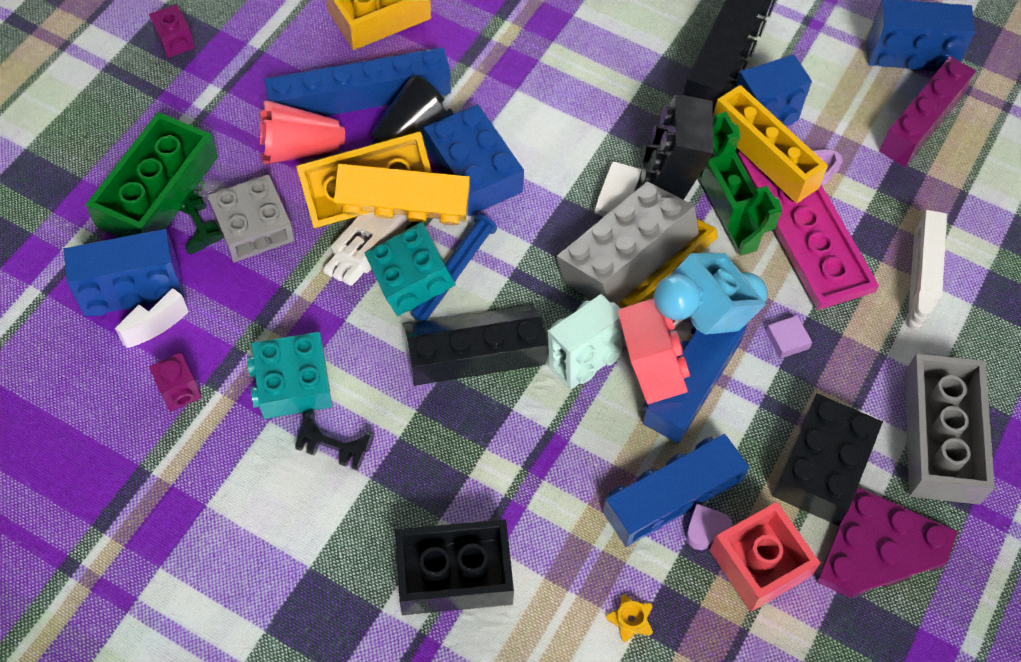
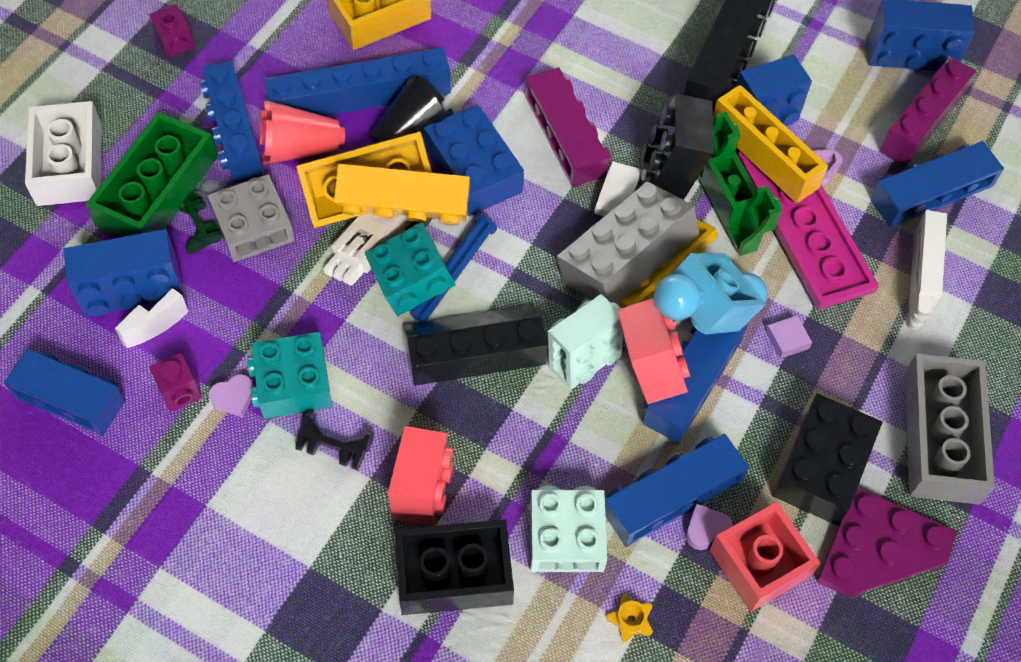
(63, 153): none -> white brick
(65, 391): none -> blue brick
(233, 127): none -> blue brick
(233, 395): none -> lavender tile
(420, 476): none -> coral brick
(567, 127): none -> magenta brick
(568, 530): none -> light aqua brick
(936, 183): none -> blue brick

